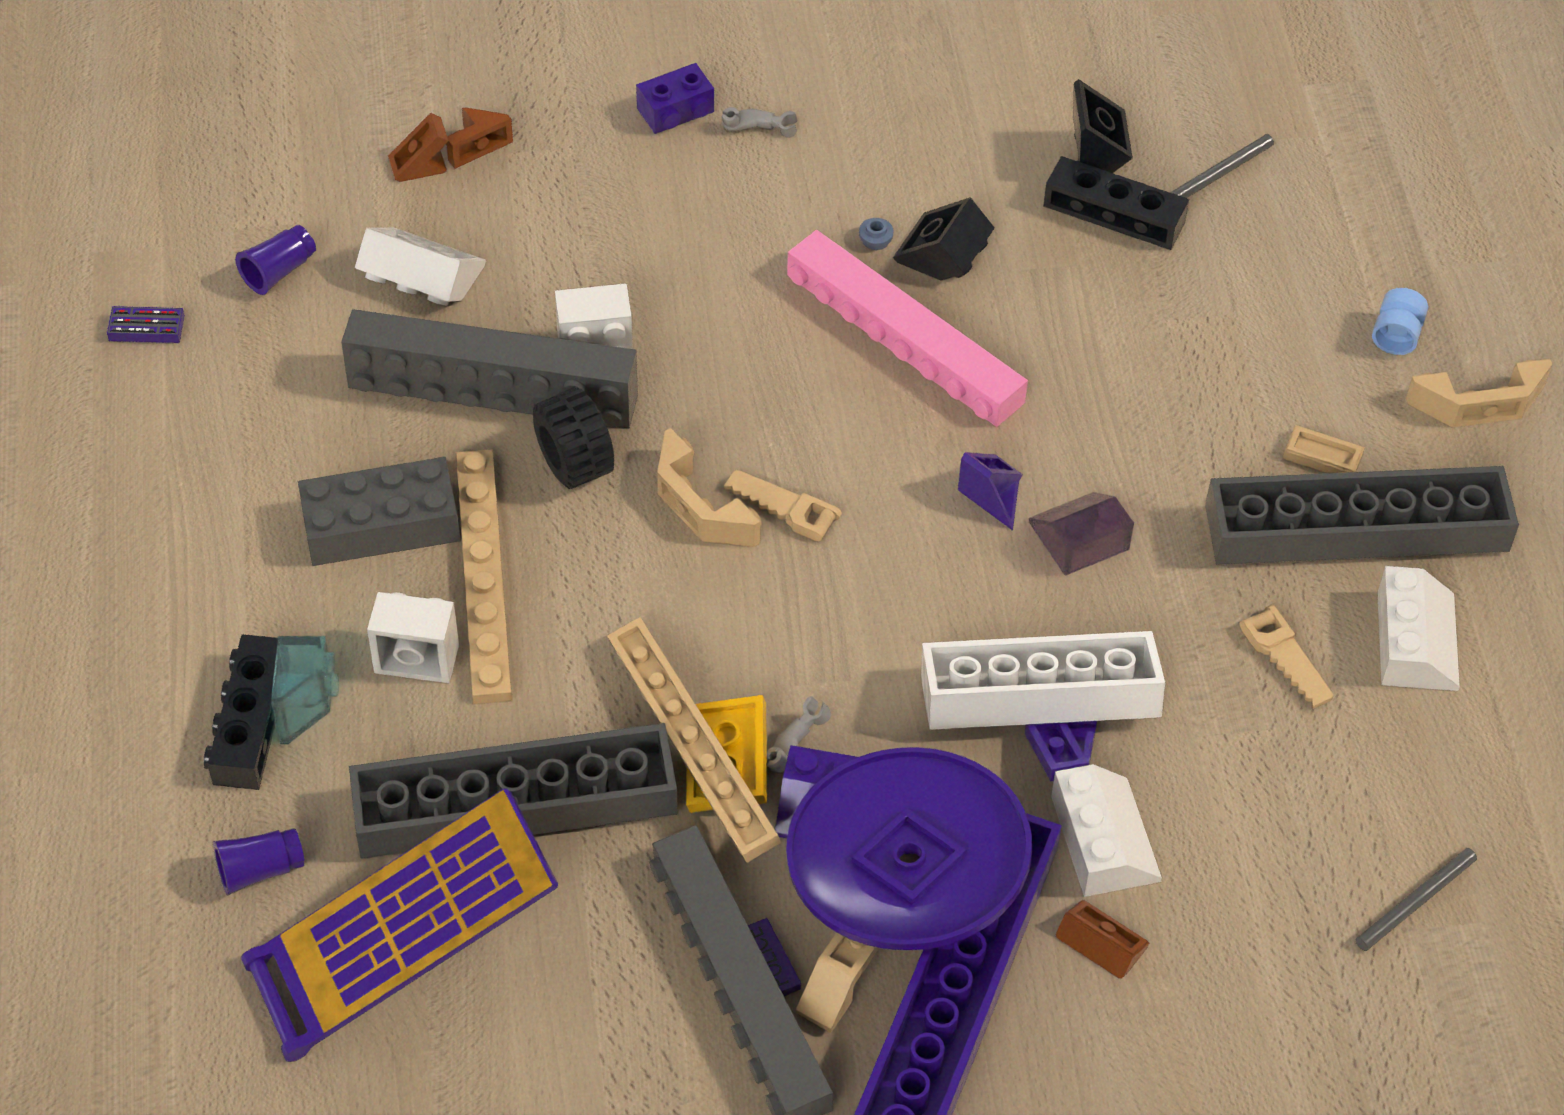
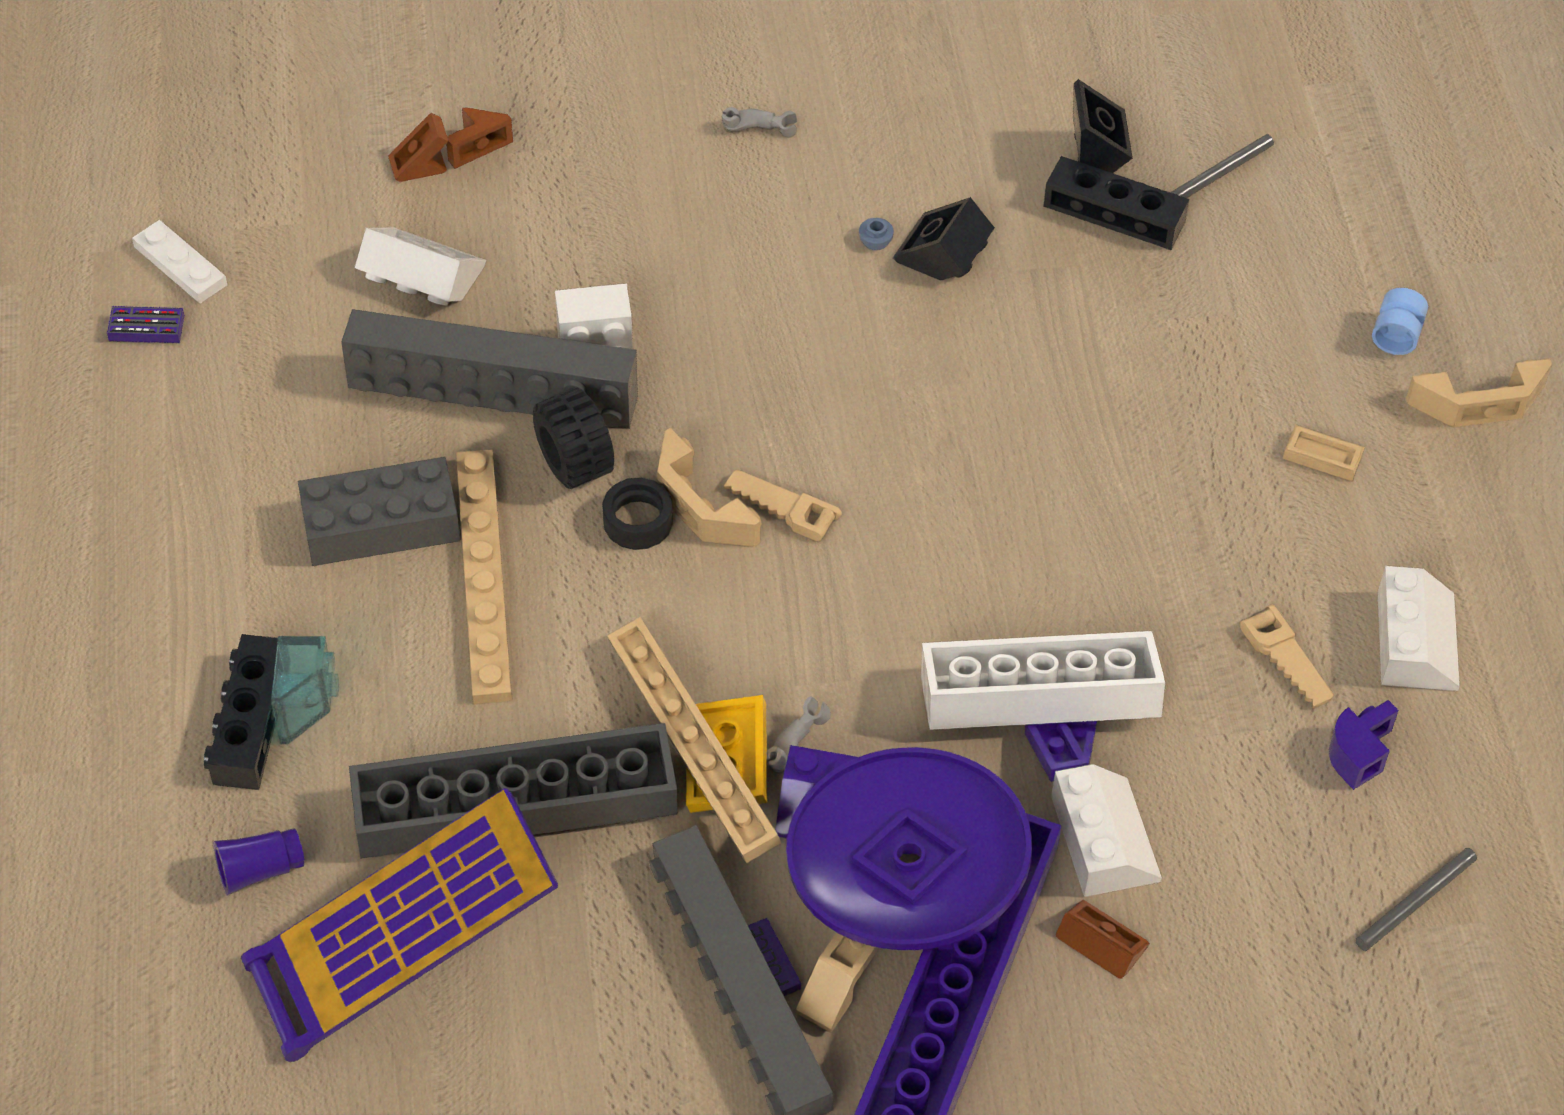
(179, 261): none -> white plate
(274, 258): dark purple plant -> none
(413, 637): white brick -> none
(637, 490): none -> black tyre
(675, 98): dark purple brick -> none
(907, 328): bright pink brick -> none
(990, 485): dark purple slope -> none
(1084, 531): slope -> none
(1356, 745): none -> dark purple brick
(1360, 515): dark grey brick -> none

